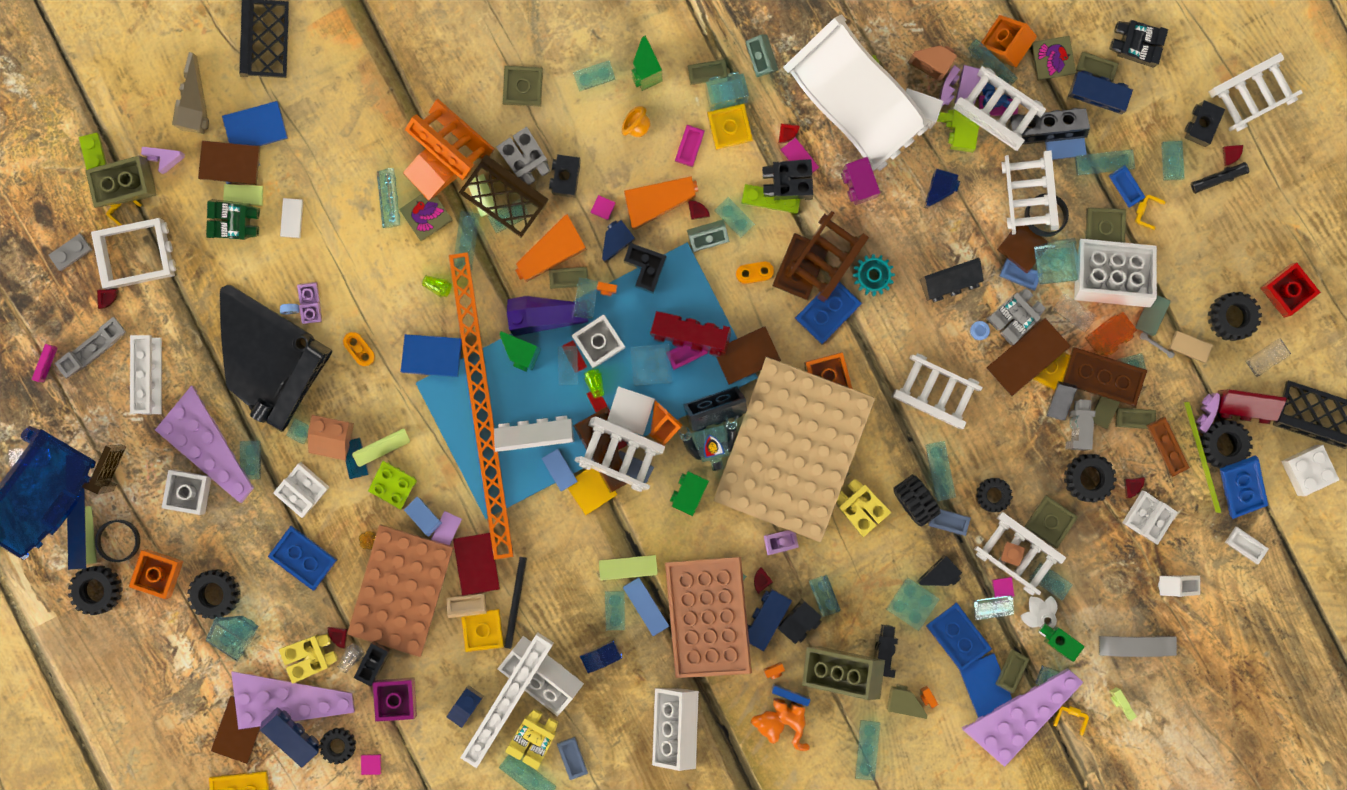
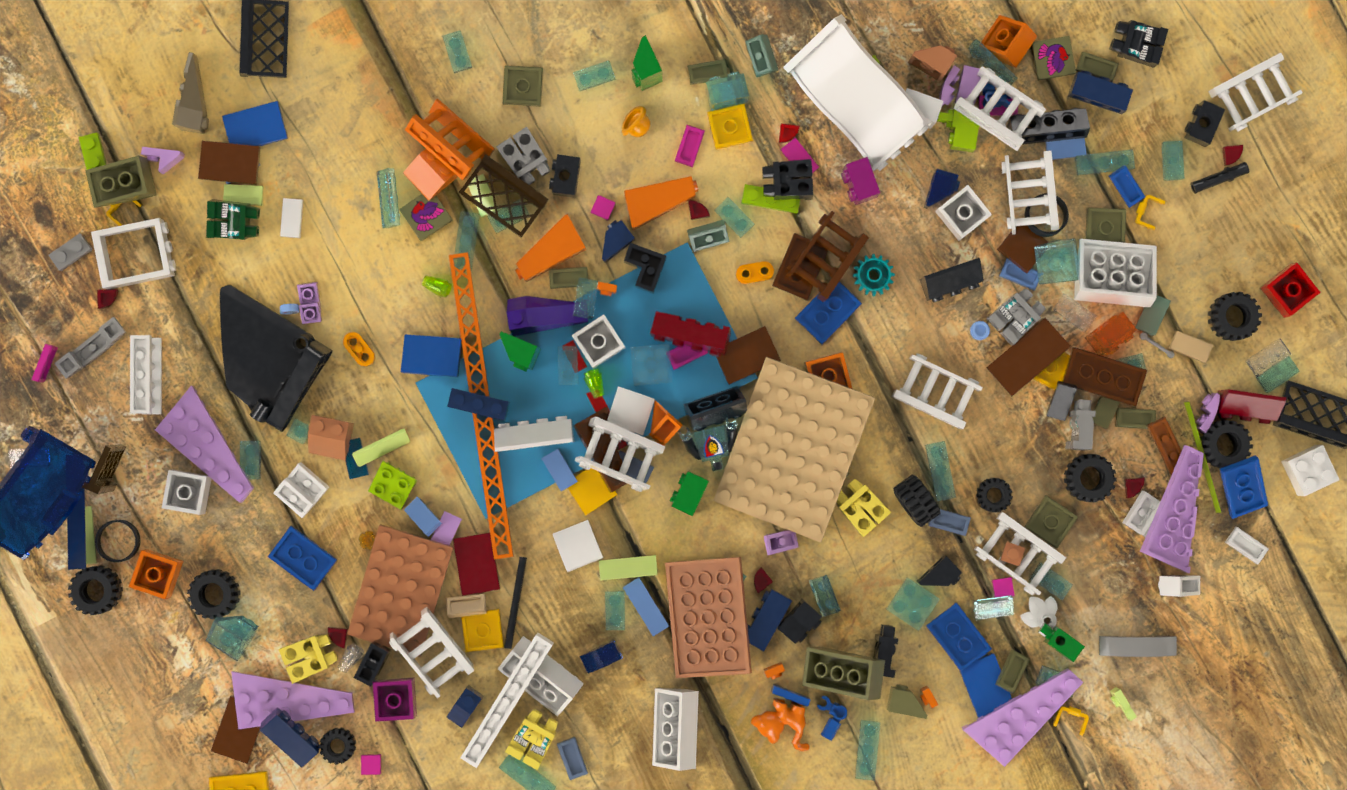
(439, 635): none -> white fence
(457, 51): none -> clear light blue plate
(478, 404): none -> dark blue brick
(577, 546): none -> white slope
(838, 712): none -> blue bar
(963, 212): none -> white brick
(1175, 518): none -> lavender wing
(1277, 374): none -> clear light blue tile

